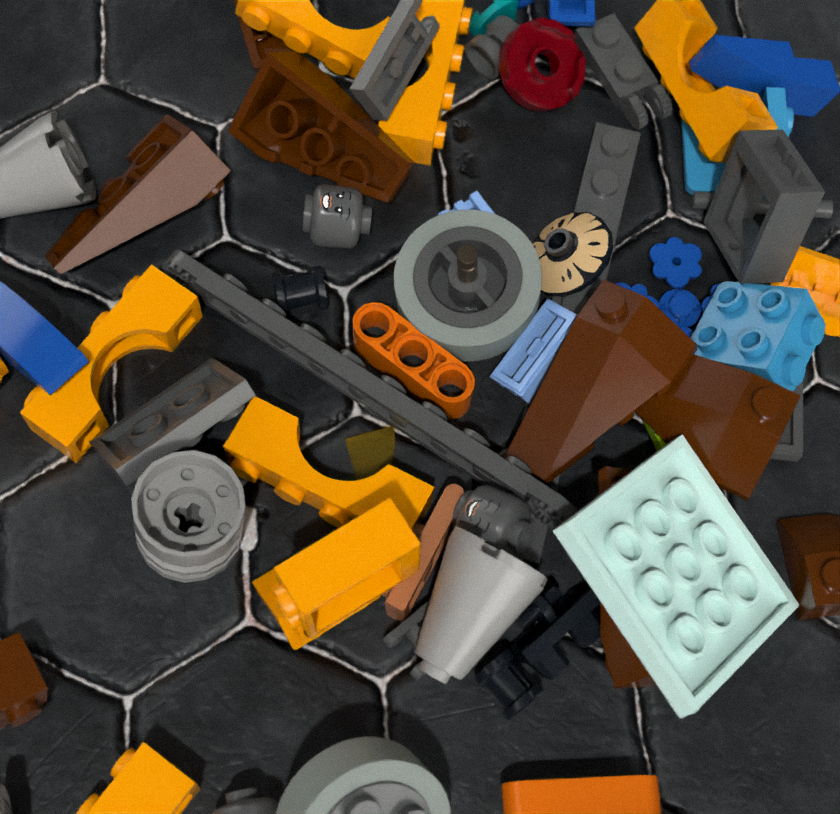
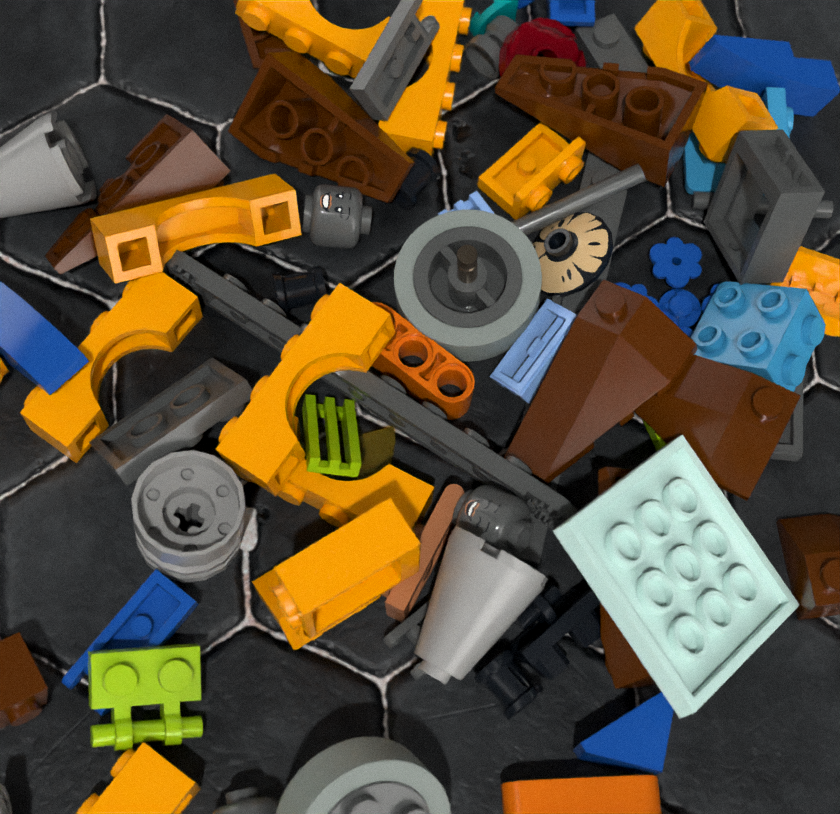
(144, 621): none -> blue hinge
(144, 678): none -> lime plate
(147, 236): none -> light orange arch
(331, 414): none -> lime tile
(341, 336): none -> light orange arch
(423, 171): none -> black bush
(531, 170): none -> light orange bracket
(580, 200): none -> dark grey bar
(615, 111): none -> reddish brown wedge
(633, 741): none -> blue slope

